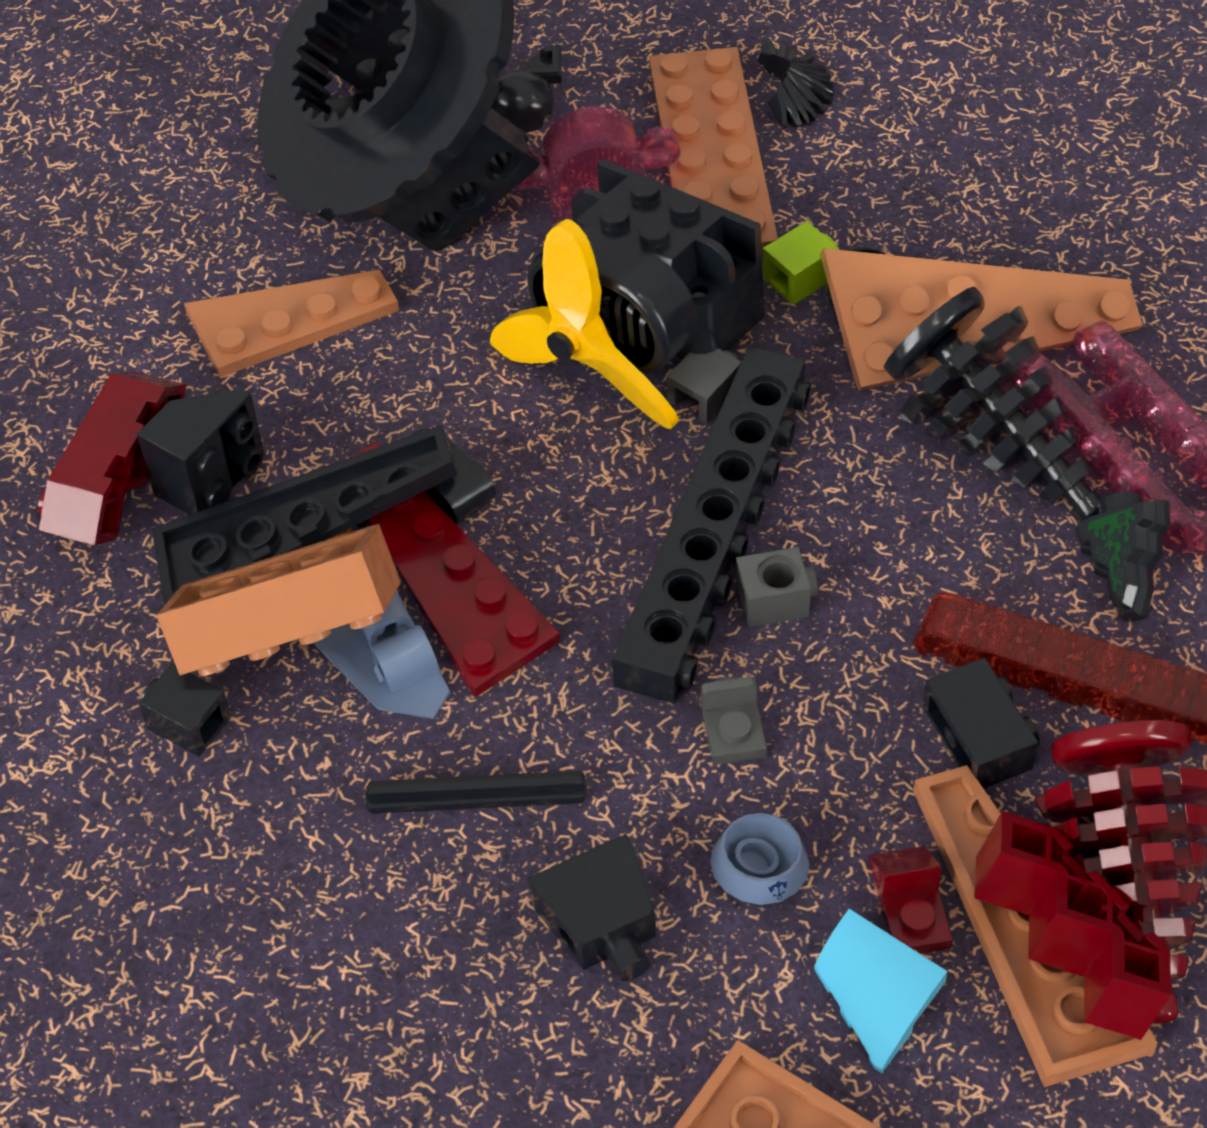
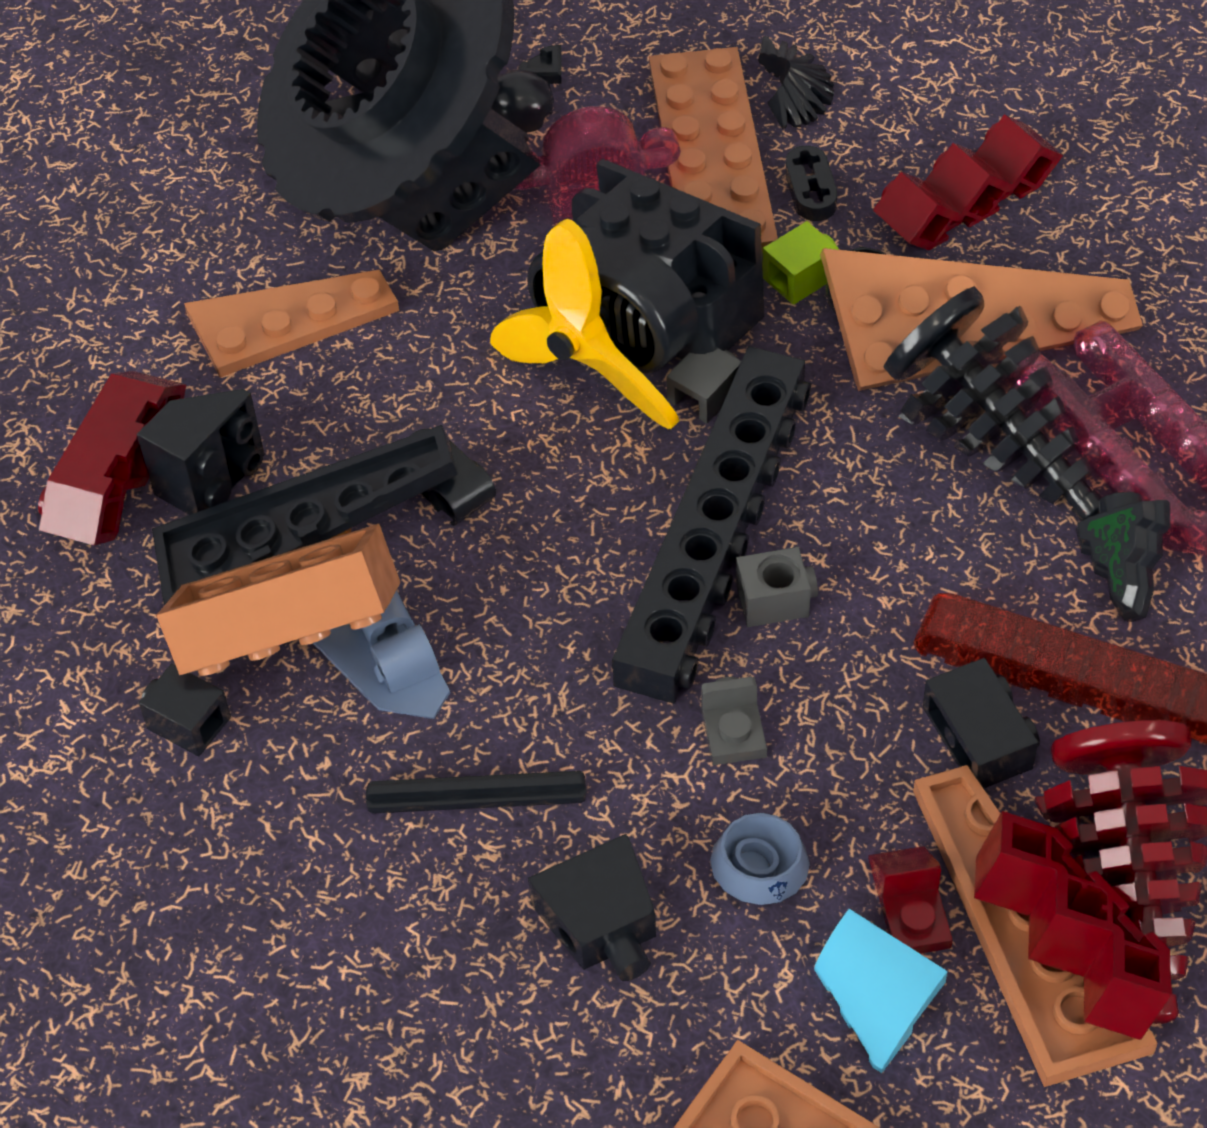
(462, 594): dark red wing -> none
(820, 181): none -> black beam
(967, 184): none -> dark red brick

